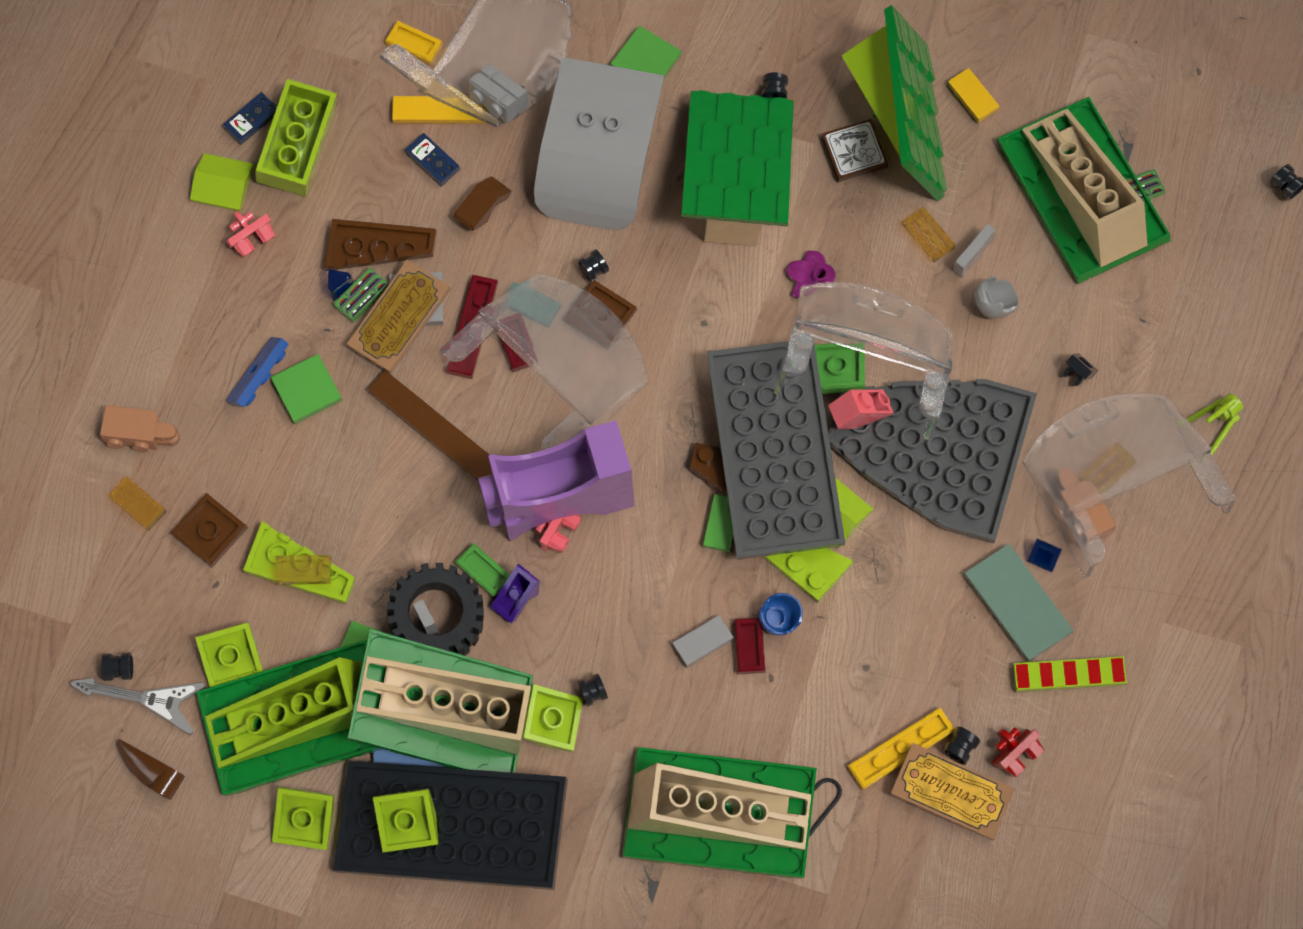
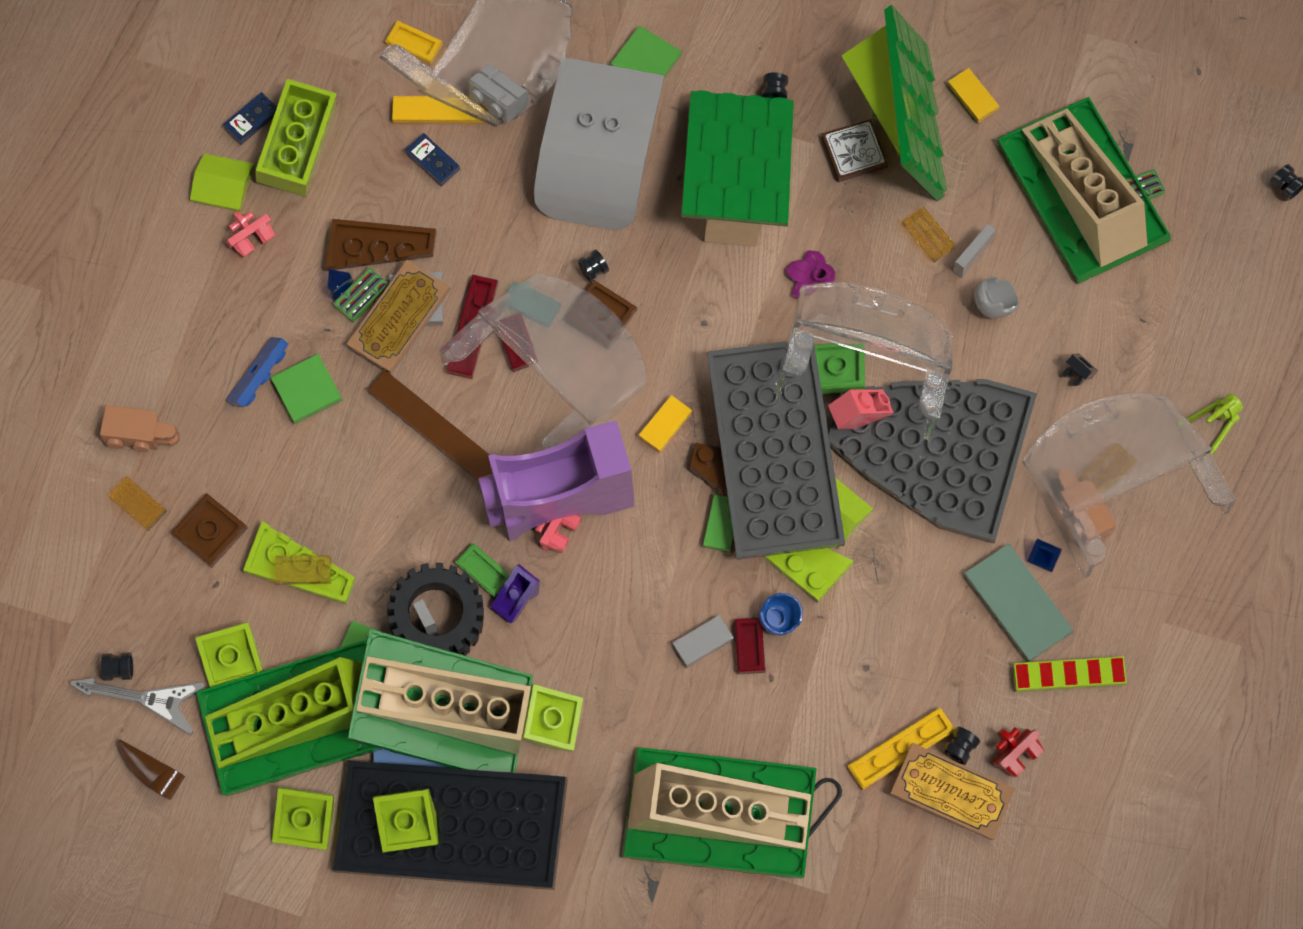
(480, 203): reddish brown slope -> none
(592, 690): black wheel -> none
(665, 424): none -> yellow tile

